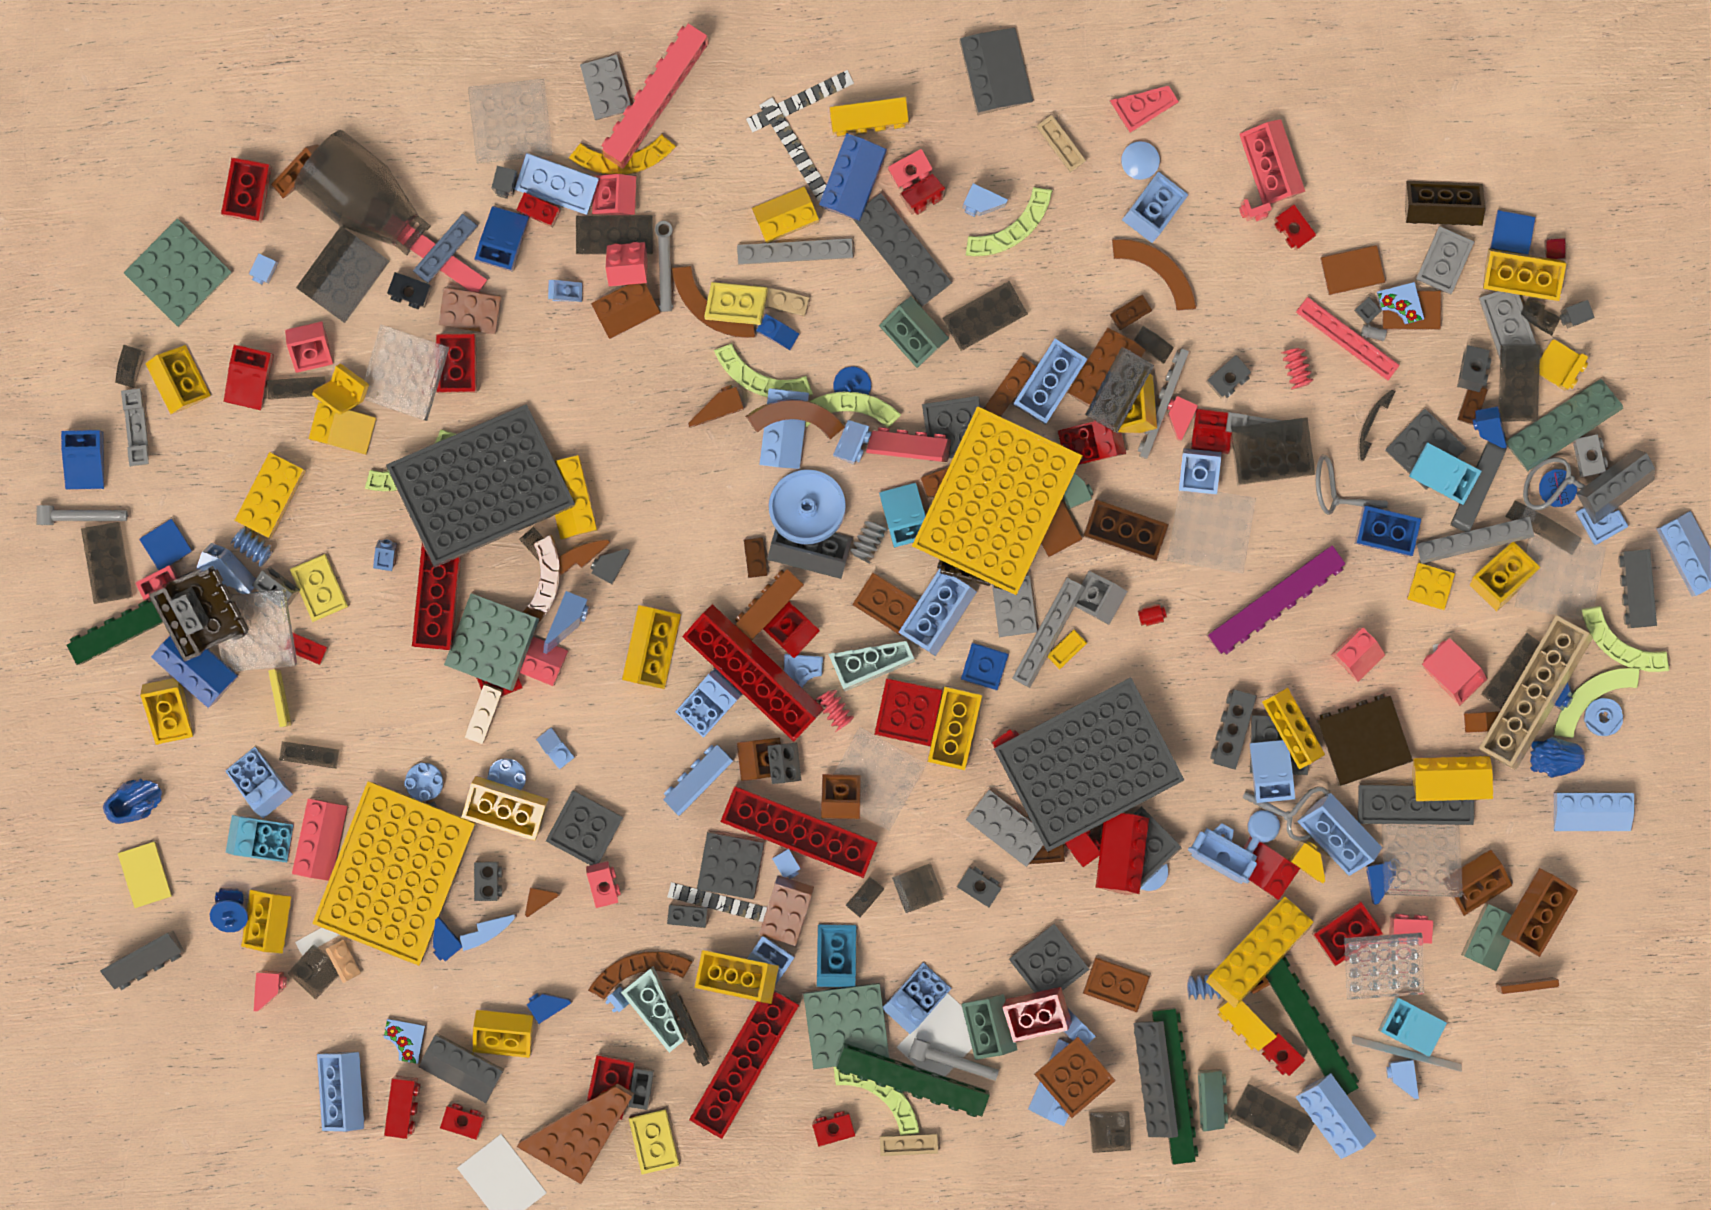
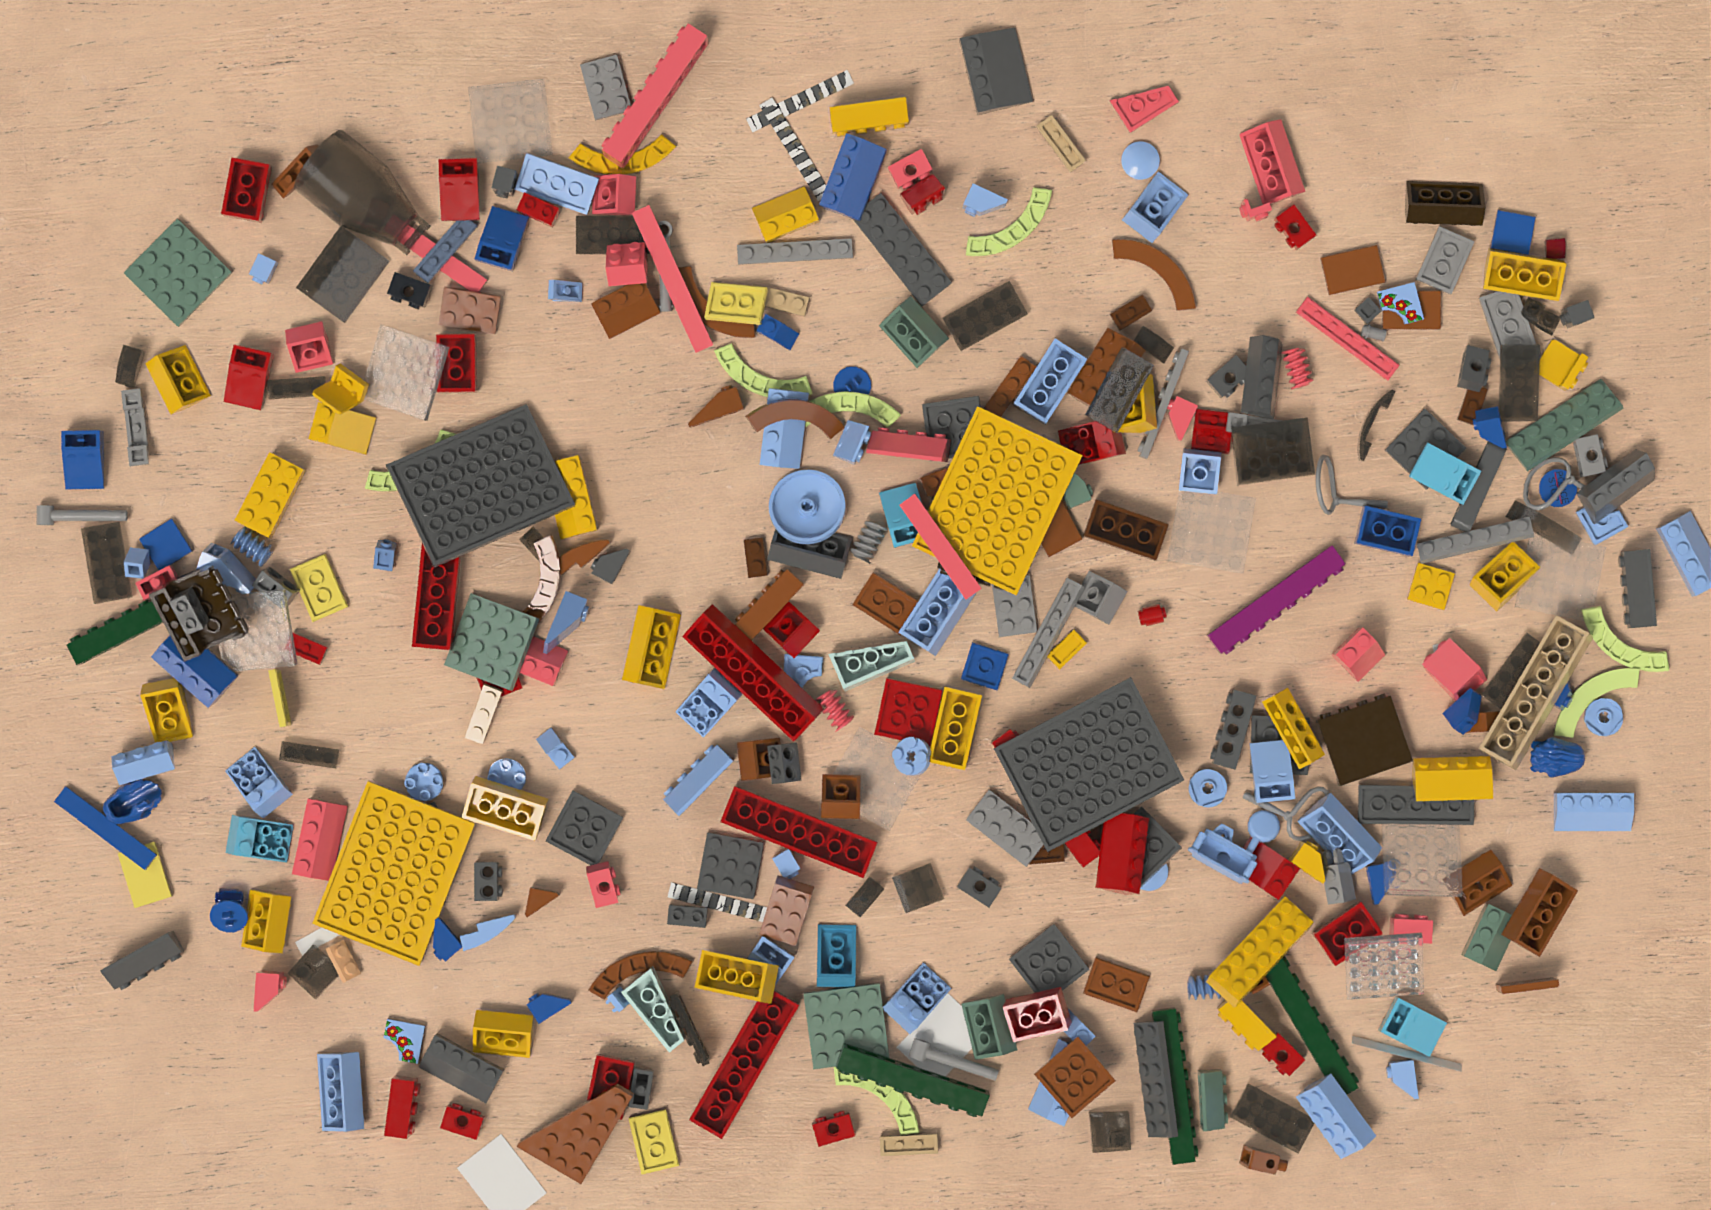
(105, 829): none -> blue tile
(137, 563): none -> light blue brick
(143, 762): none -> light blue slope
(459, 189): none -> red slope
(672, 278): none -> coral tile
(902, 752): none -> light blue plate
(940, 546): none -> coral tile
(1198, 782): none -> light blue plate
(1256, 1160): none -> dark orange torso
(1262, 376): none -> dark grey slope
(1338, 878): none -> light grey hinge
(1464, 711): none -> blue slope

